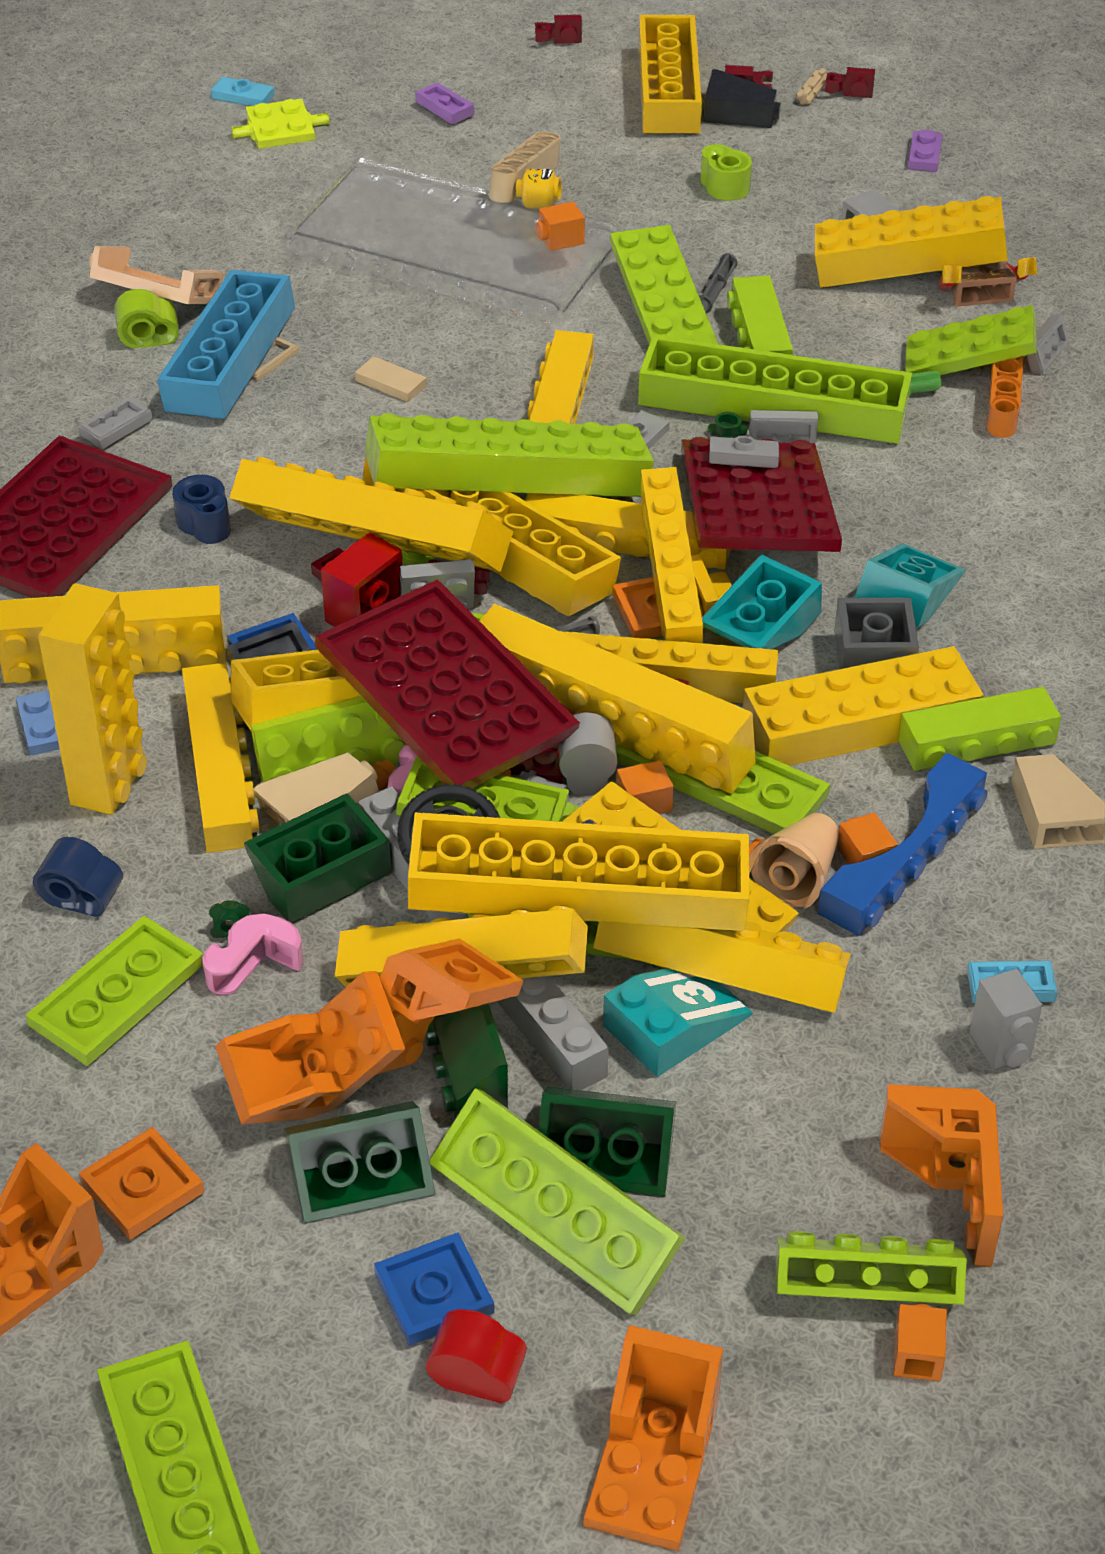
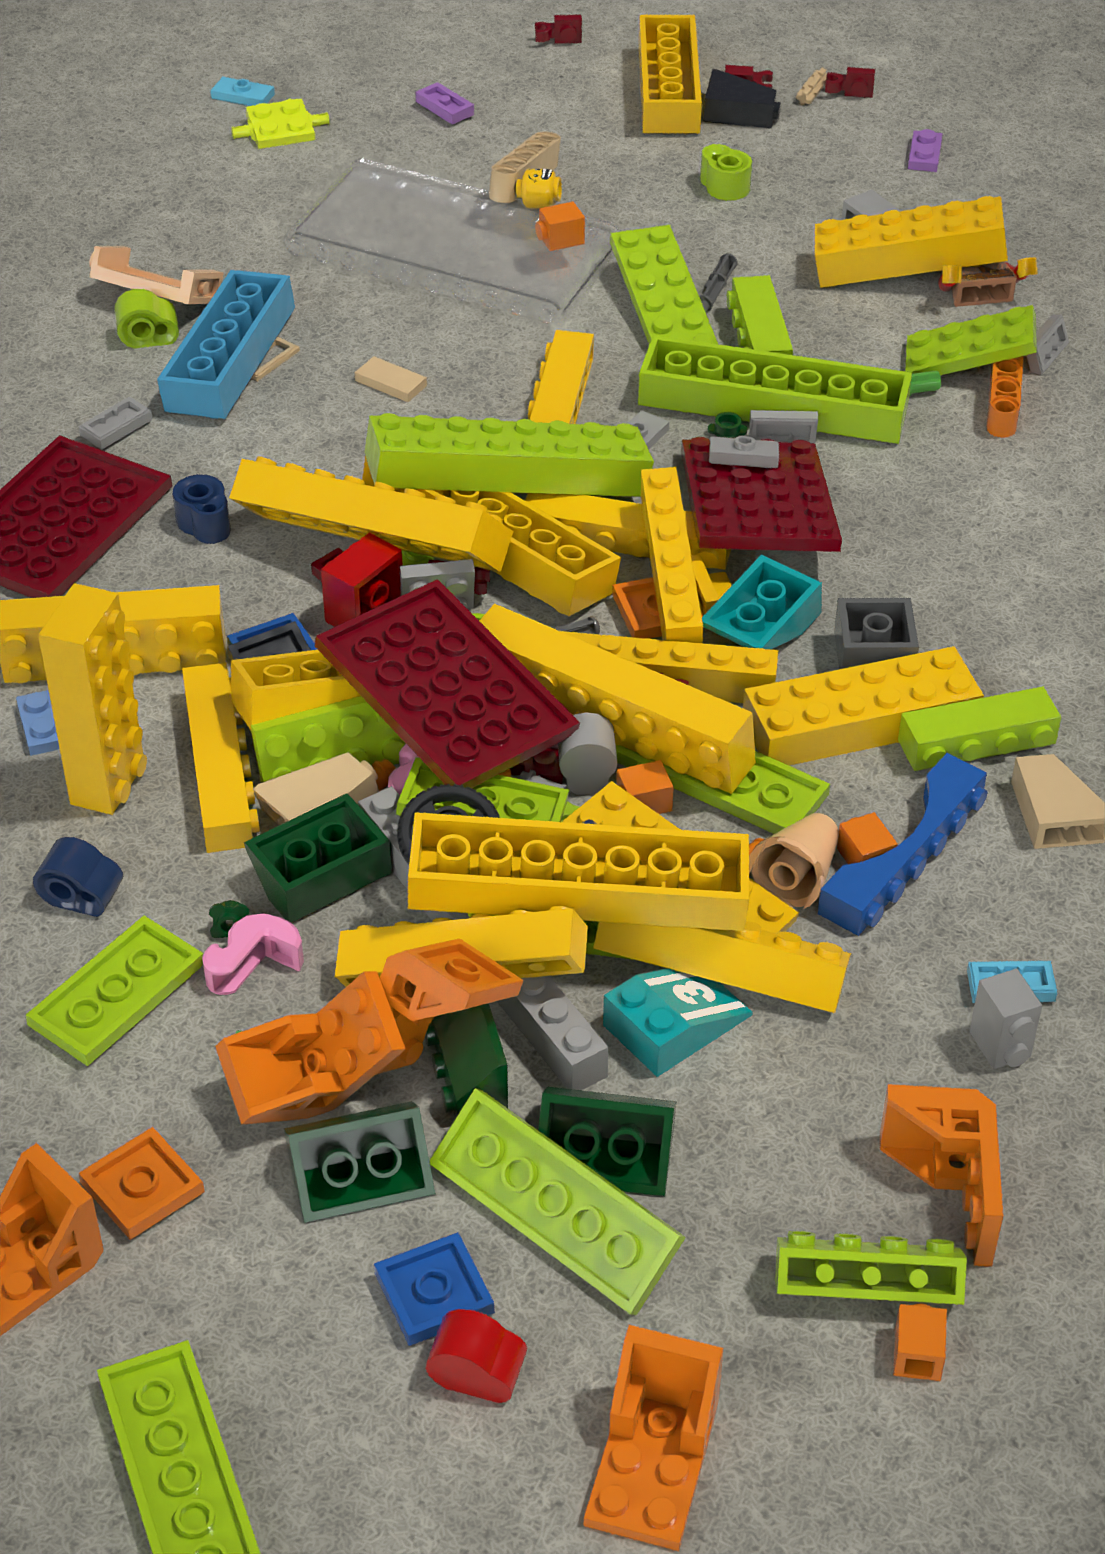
(910, 574): teal slope -> none

